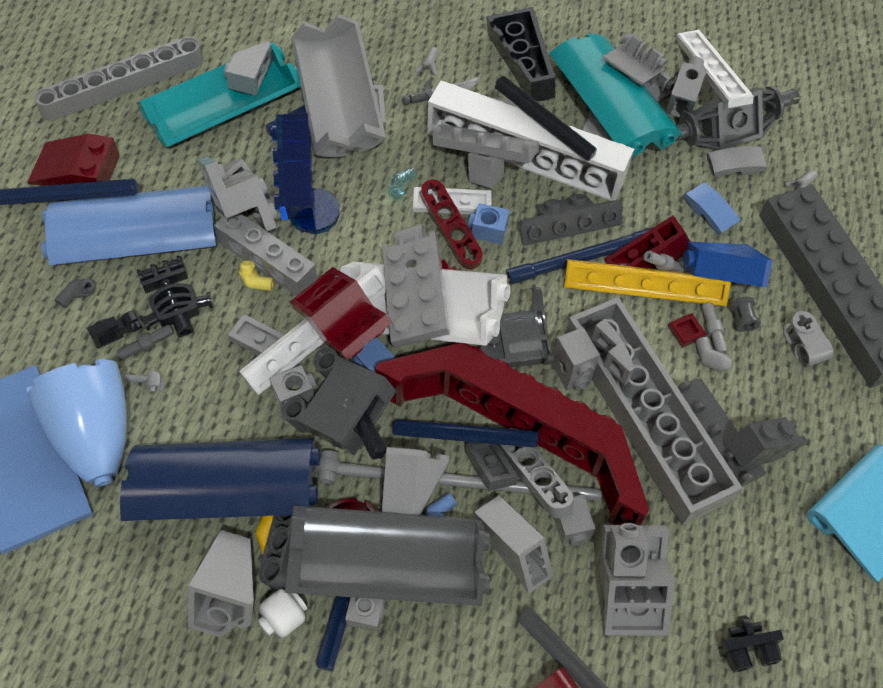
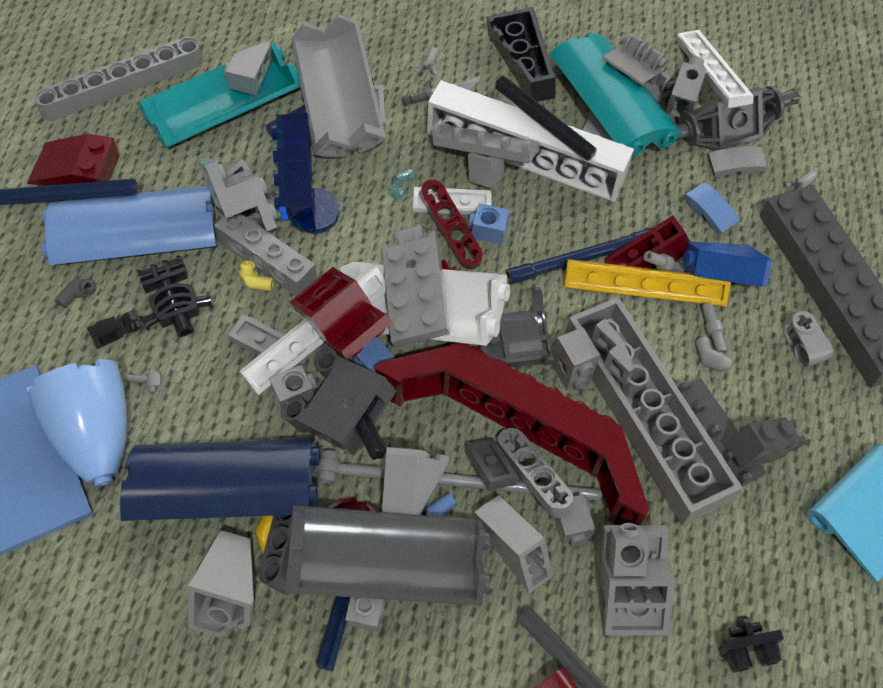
(145, 342): dark grey bar -> none
(282, 613): white head -> none
(466, 433): dark blue axle -> none
(569, 218): dark grey bracket -> none
(686, 330): dark red tile -> none
(745, 314): dark grey bush -> none

